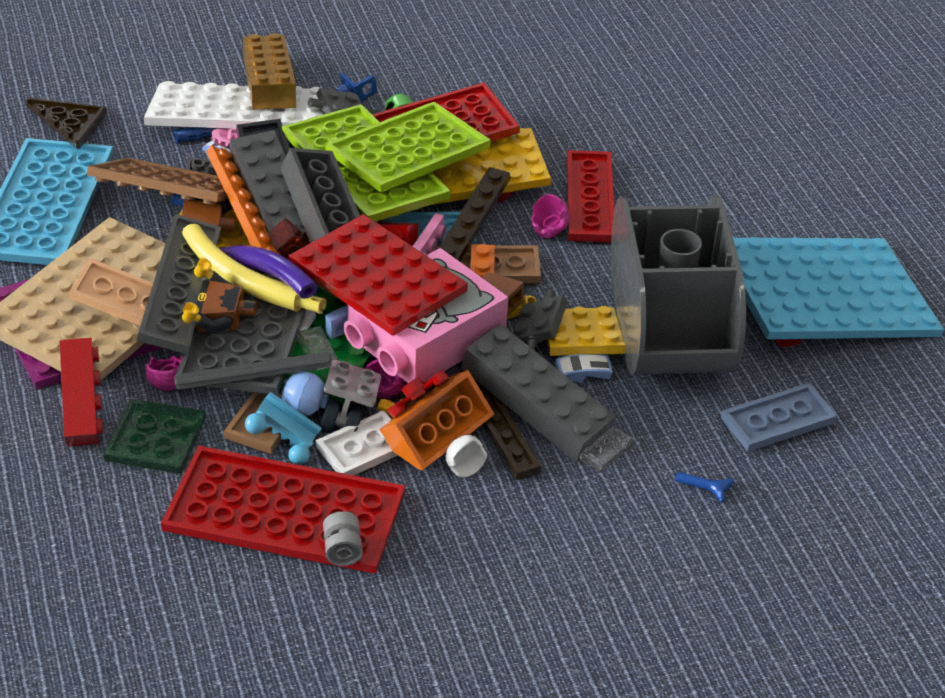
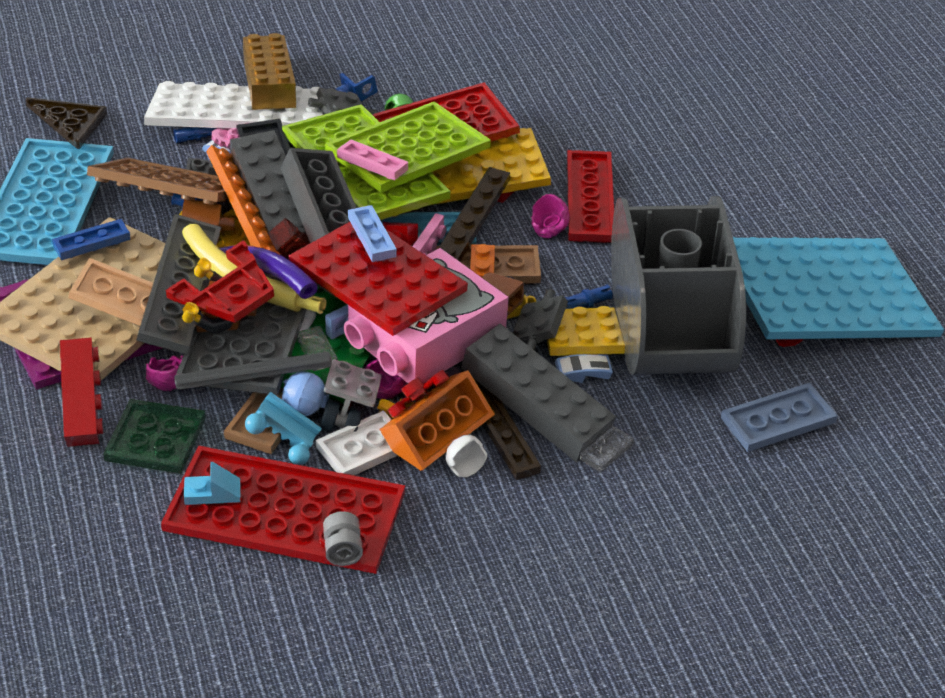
(91, 239): none -> blue plate
(217, 488): none -> medium azure slope
(231, 295): none -> red wing
(372, 159): none -> bright pink plate
(372, 233): none -> light blue plate
(588, 298): none -> blue pin
(717, 487): blue piece -> none

